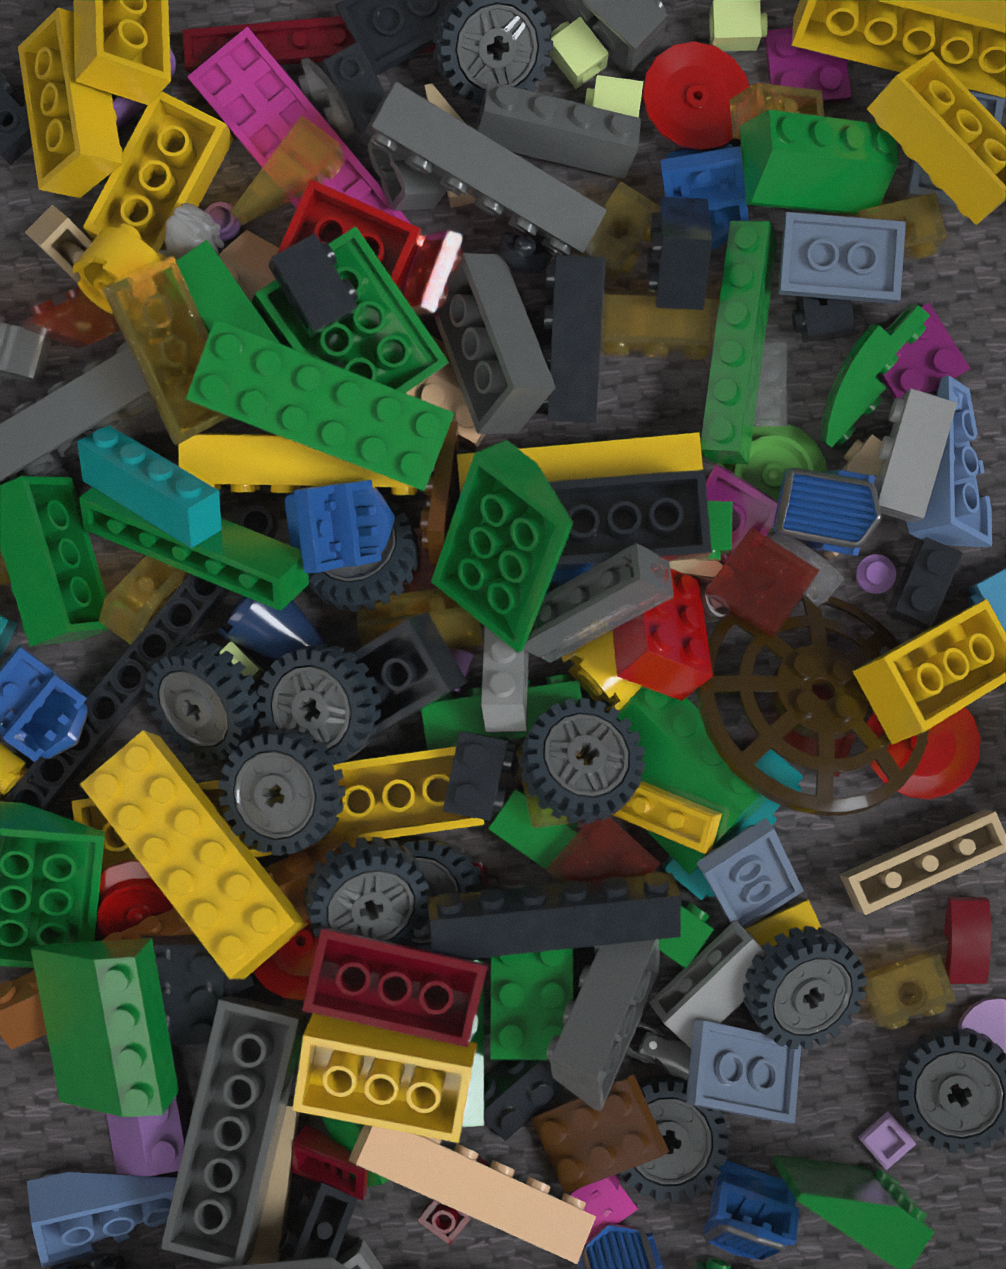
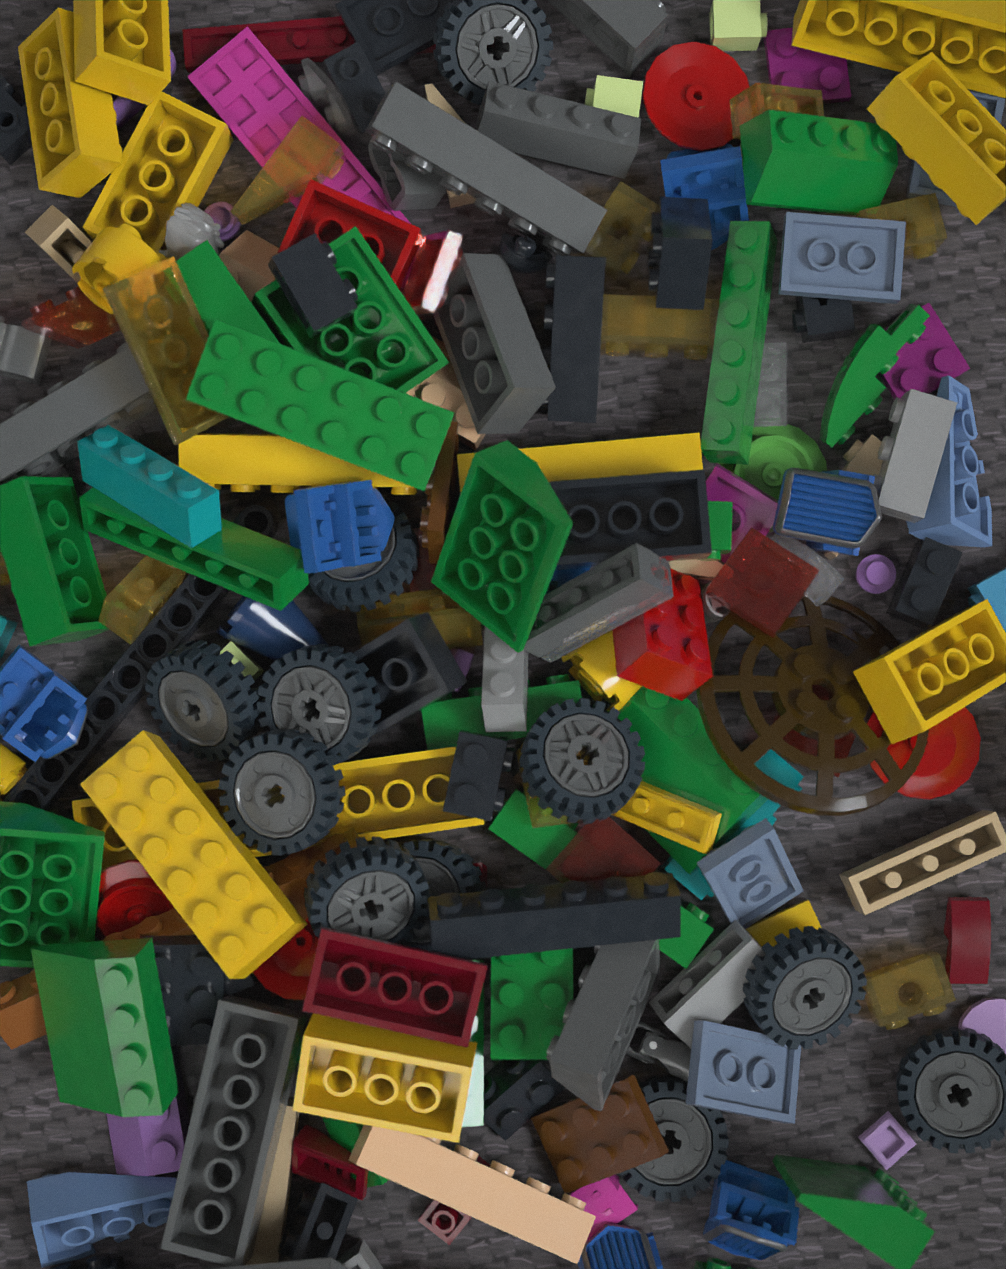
(577, 52): yellowish green brick -> none

